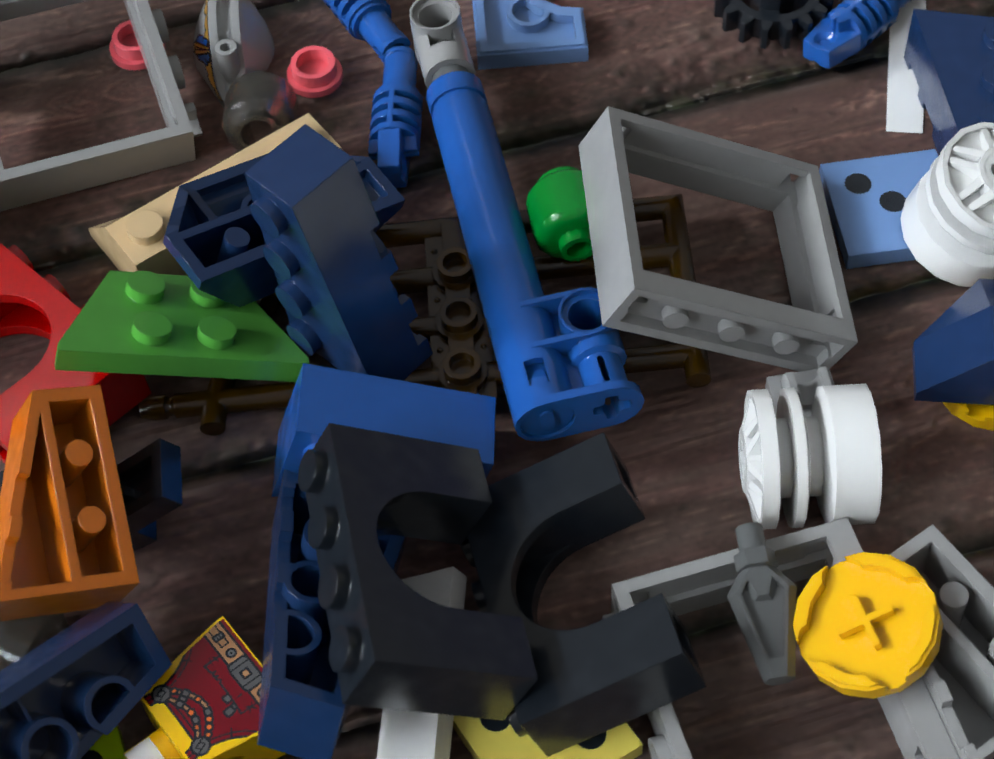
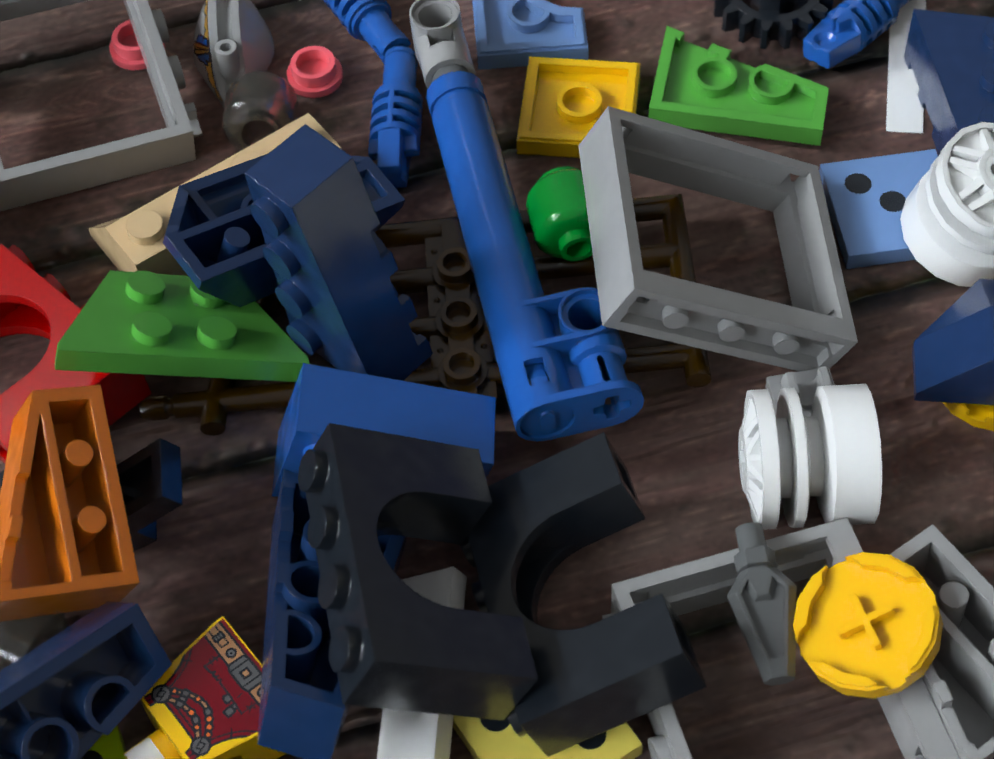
(568, 98): none -> yellow tile
(721, 95): none -> bright green wing

